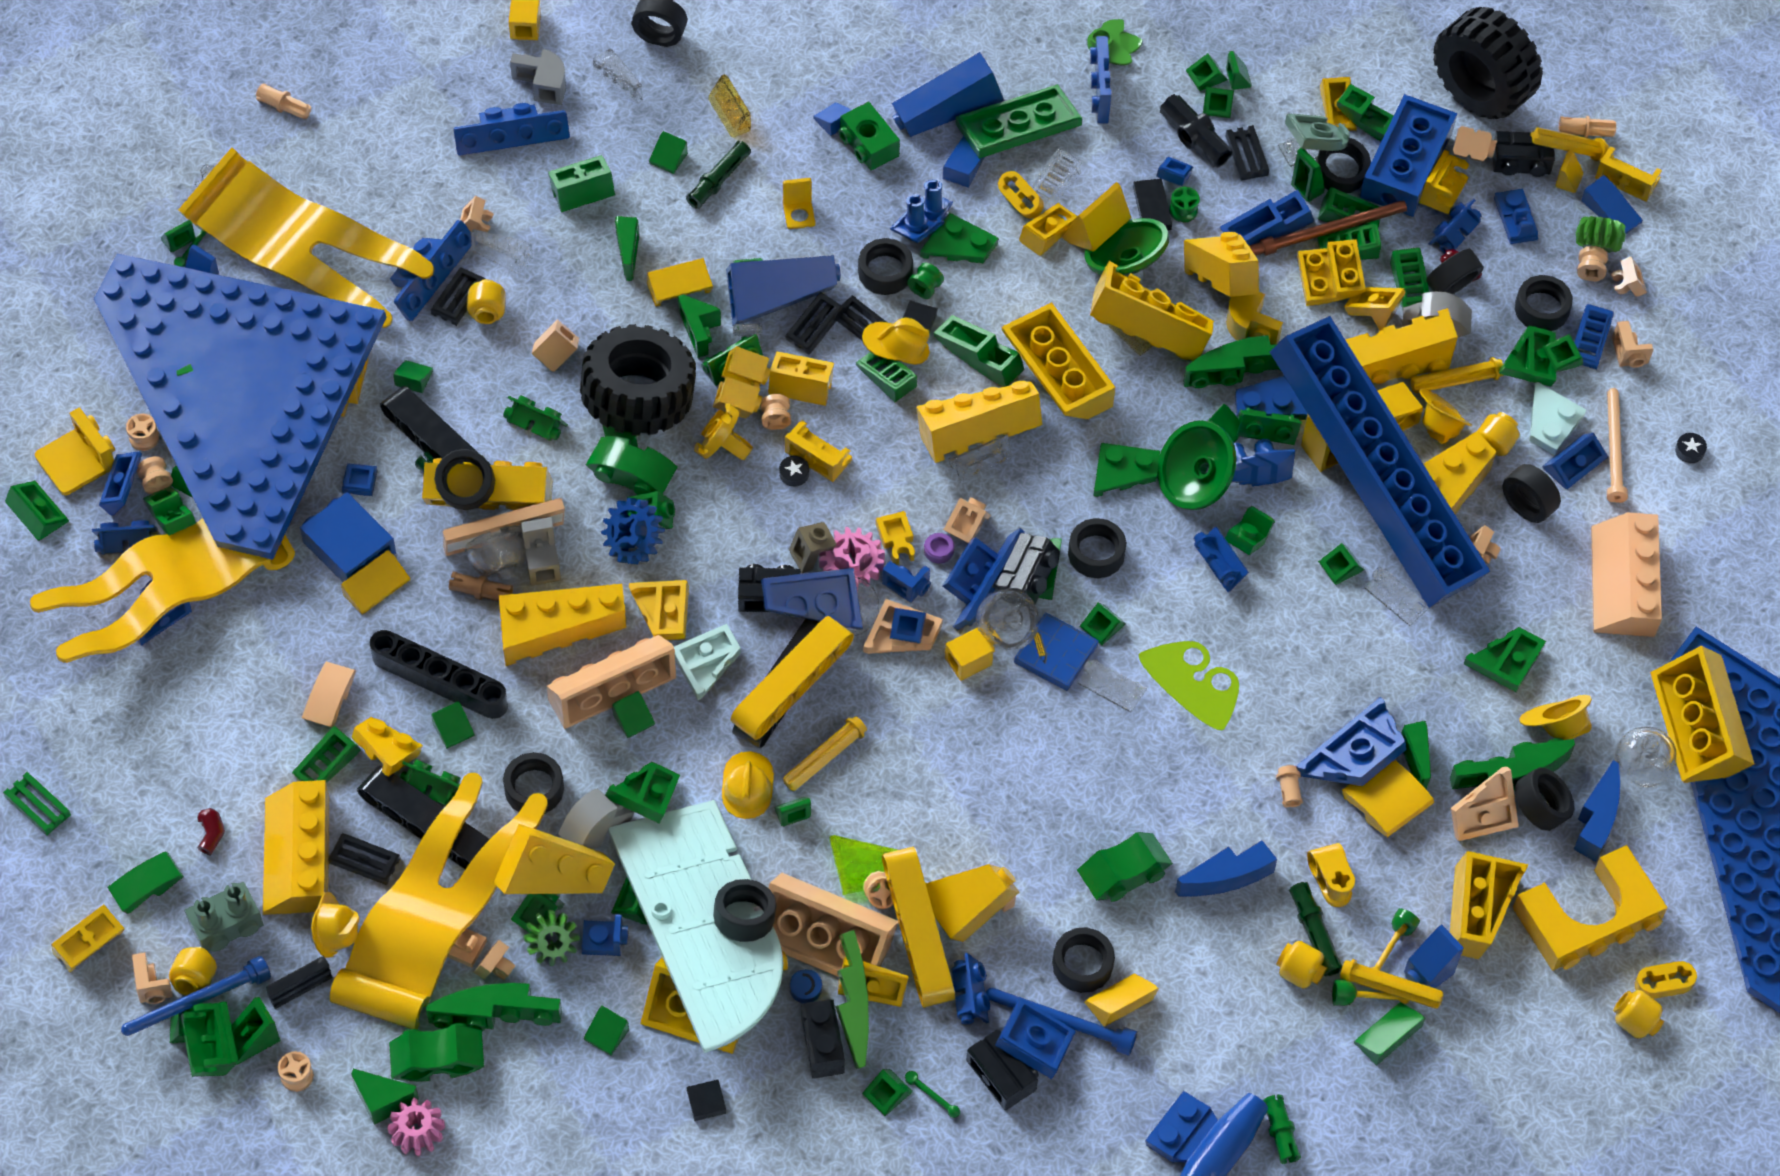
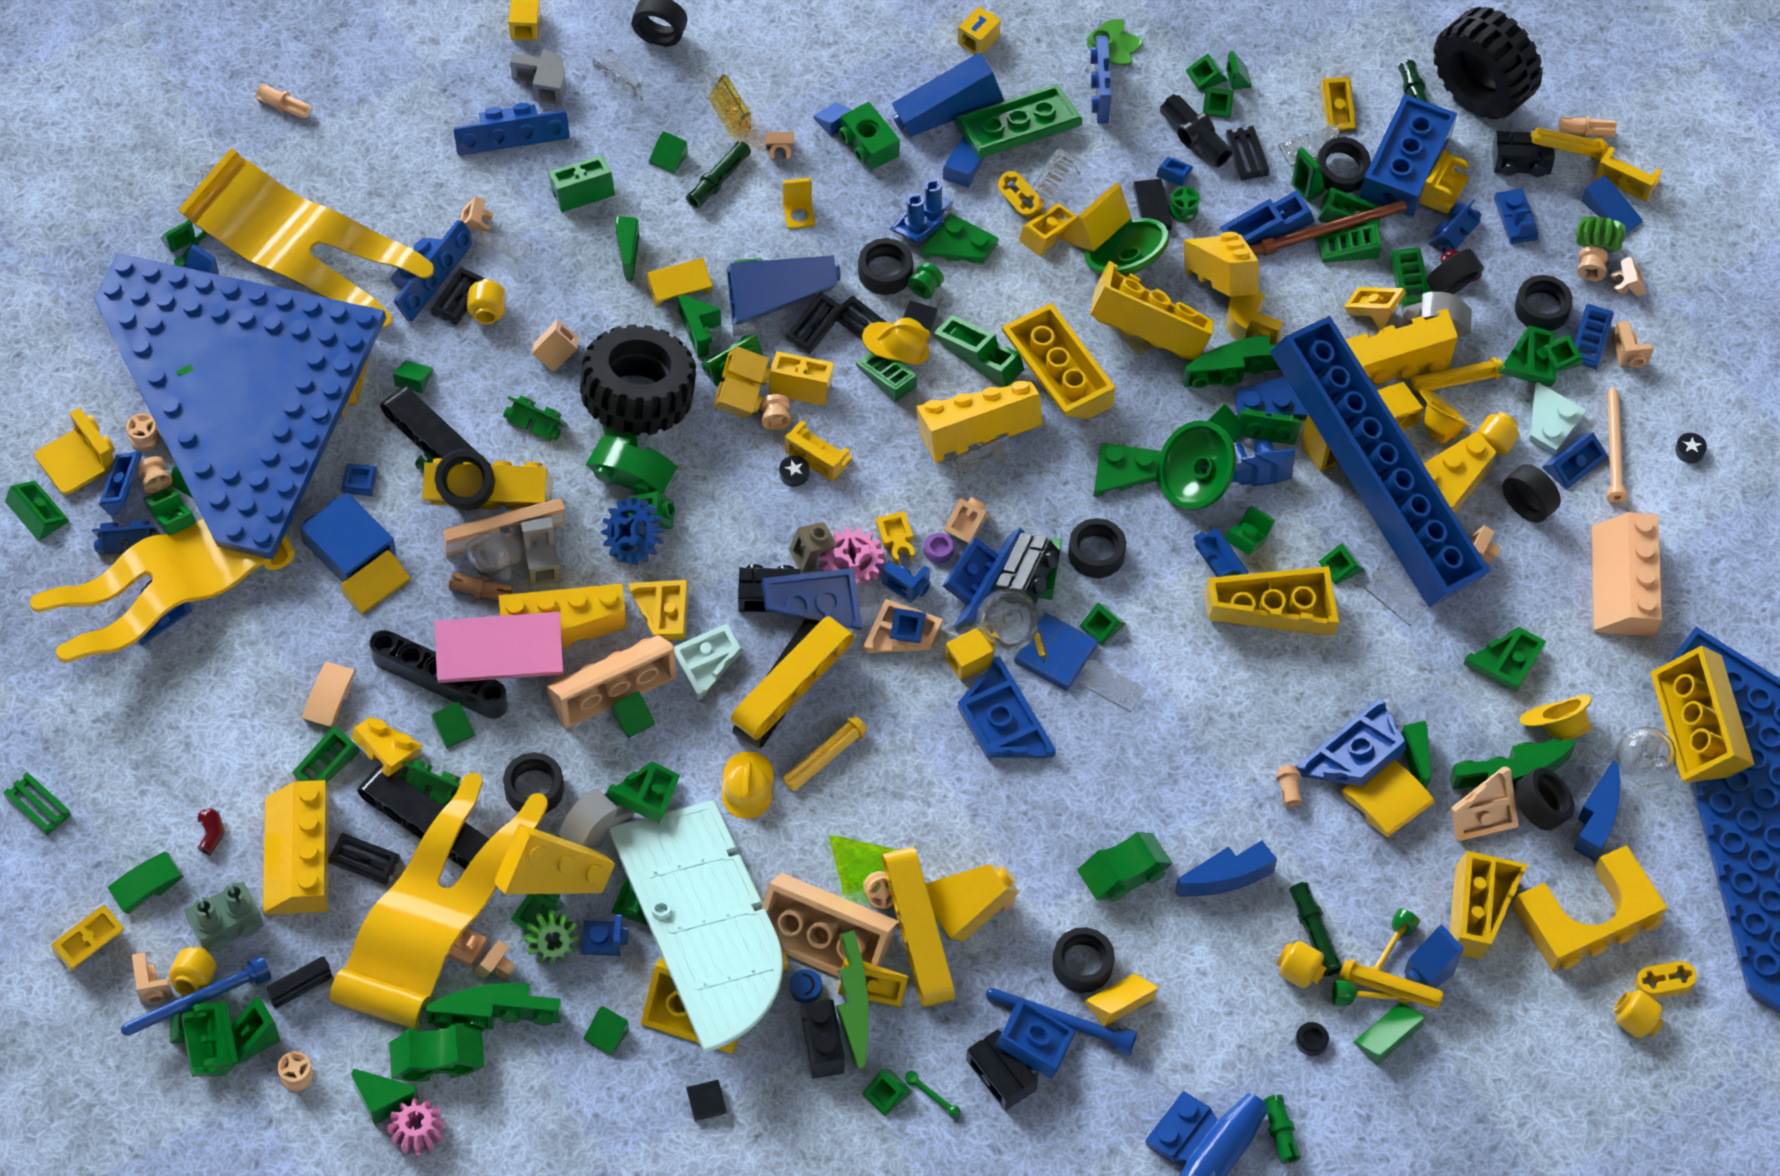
(333, 926): yellow piece -> none
(498, 647): none -> bright pink tile
(720, 433): yellow tile -> none
(746, 929): black tyre -> none
(779, 140): none -> light nougat tile
(793, 811): green slope -> none
(970, 976): blue hinge -> none
(979, 31): none -> yellow brick
(1003, 717): none -> blue wing
(1176, 677): lime piece -> none
(1275, 600): none -> yellow wedge
(1312, 1039): none -> black tile
(1316, 134): sand green tile -> none
(1331, 273): yellow slope -> none
(1332, 873): yellow piece -> none
(1359, 108): green slope -> none
(1413, 84): none -> dark green pin
(1474, 144): light nougat brick -> none
(1569, 173): yellow slope -> none

